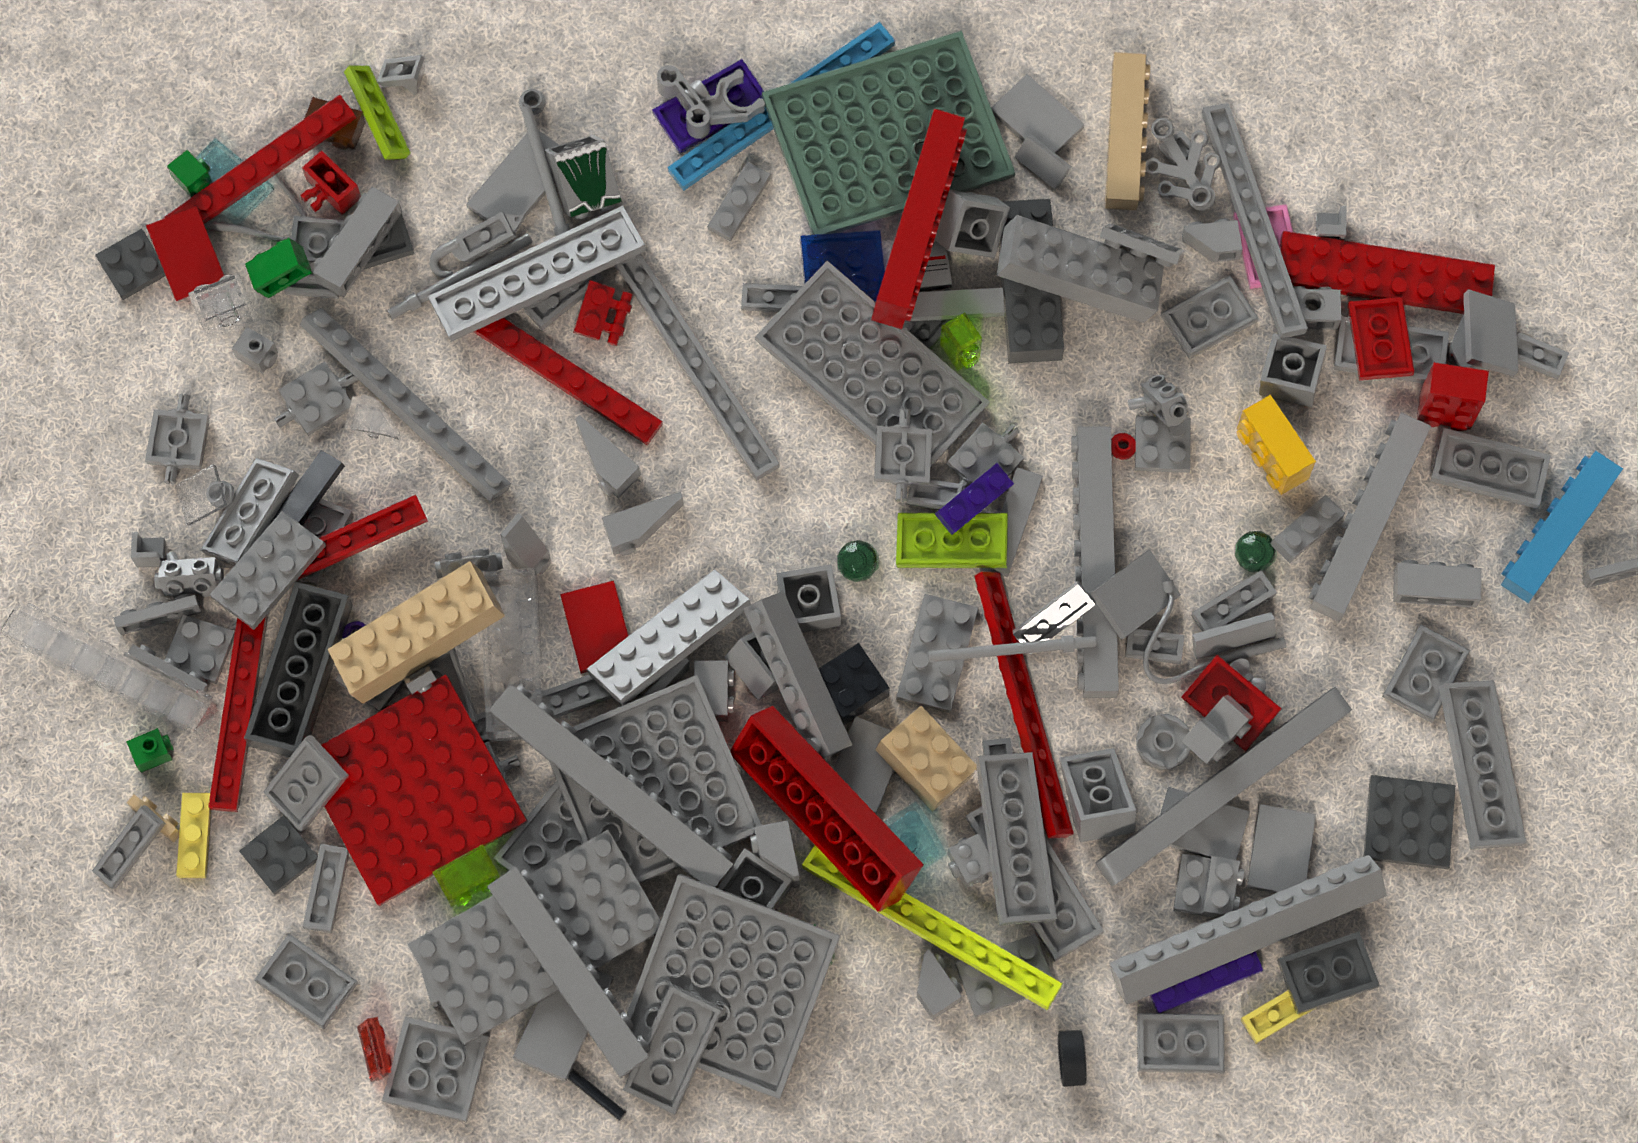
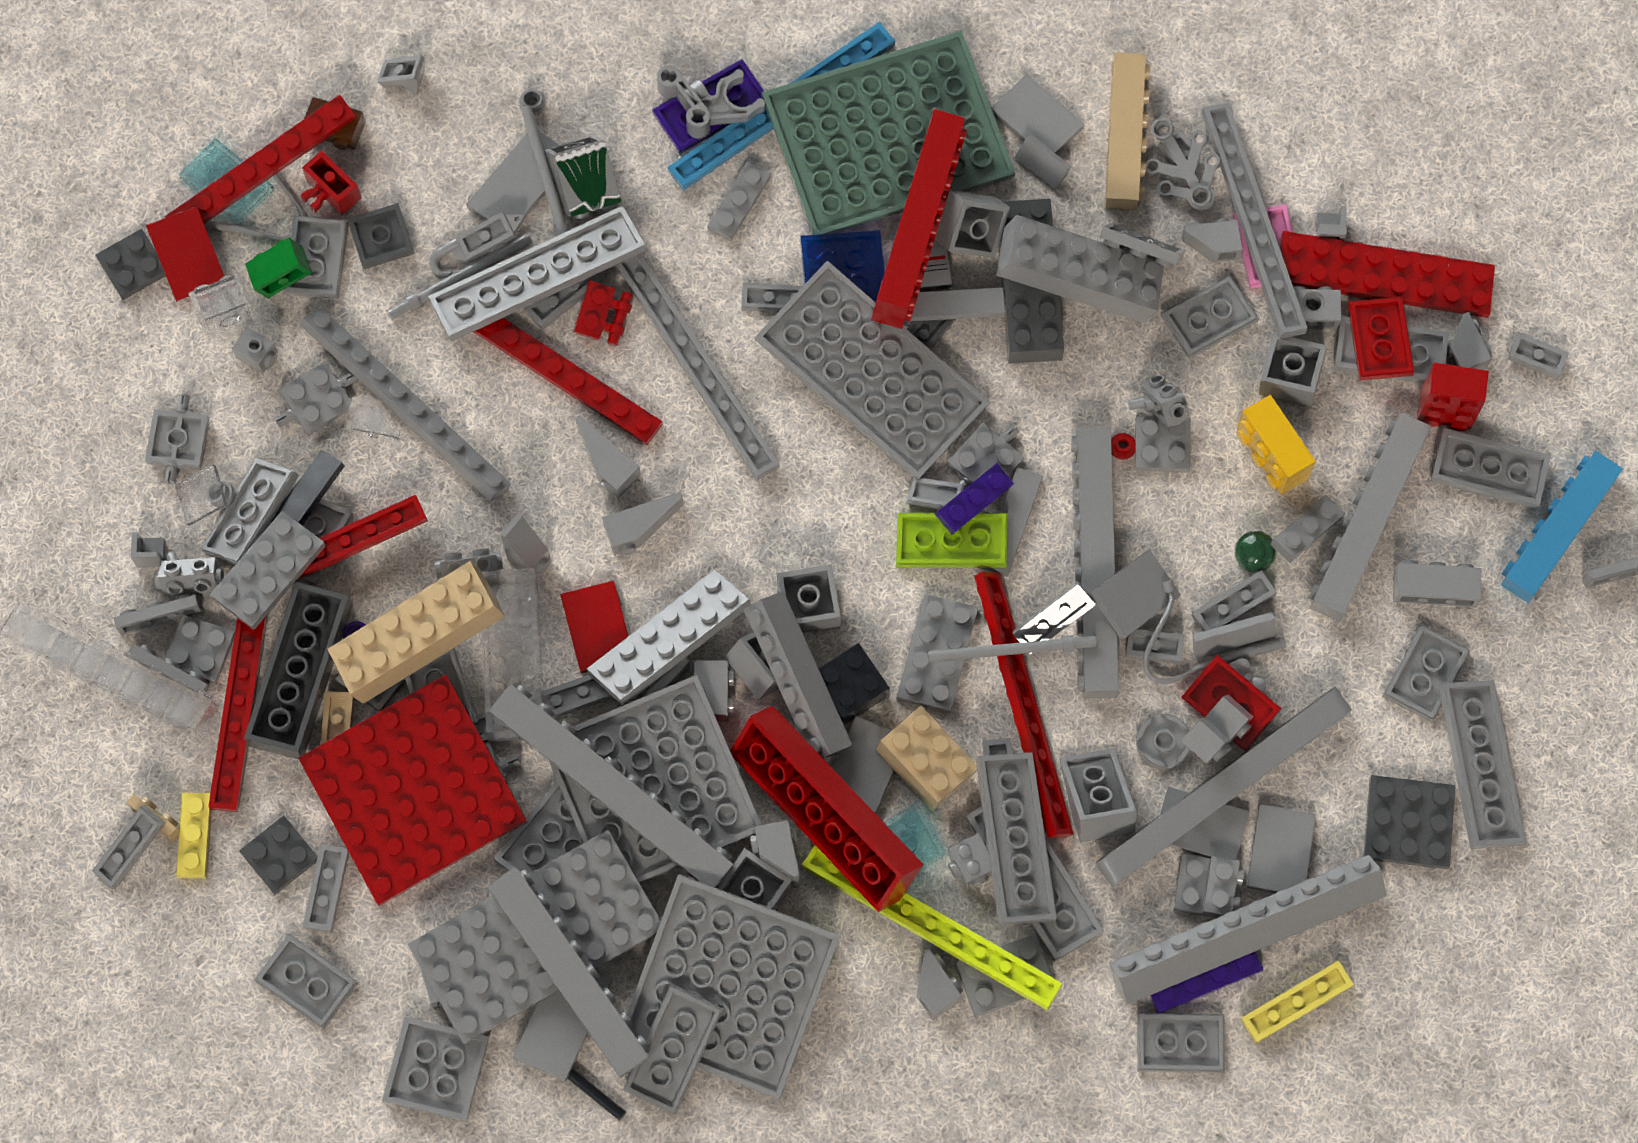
(150, 750): green brick -> none
(190, 173): green brick -> none
(305, 783): light grey tile -> none
(336, 714): none -> tan plate
(357, 241): light grey brick -> none
(374, 1050): clear red plate -> none
(377, 112): lime plate -> none
(420, 680): light grey plate -> none
(466, 876): clear neon green brick -> none
(858, 560): clear green hair -> none
(903, 455): light grey plate -> none
(961, 342): clear neon green brick -> none
(1072, 1058): black tyre -> none
(1328, 972): dark grey plate -> none
(1490, 333): light grey tile -> none

